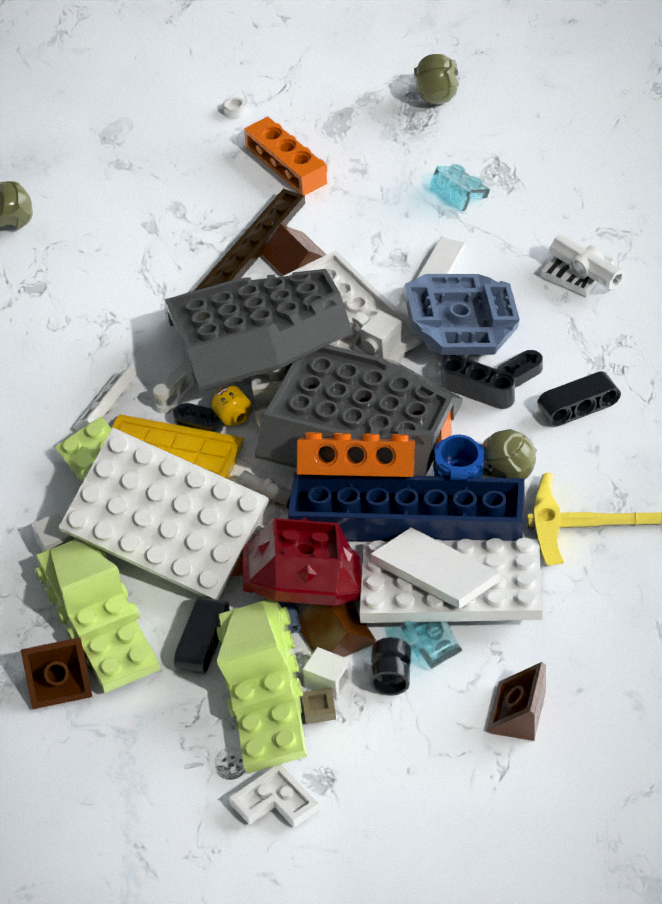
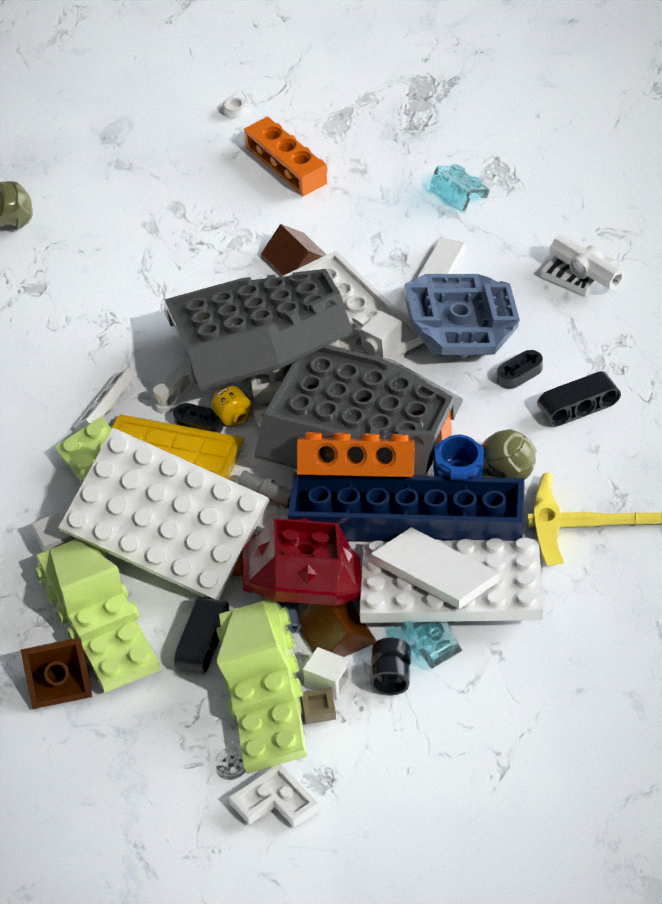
(253, 241): dark brown plate -> none
(436, 78): olive helmet -> none
(478, 381): black beam -> none
(519, 704): reddish brown slope -> none

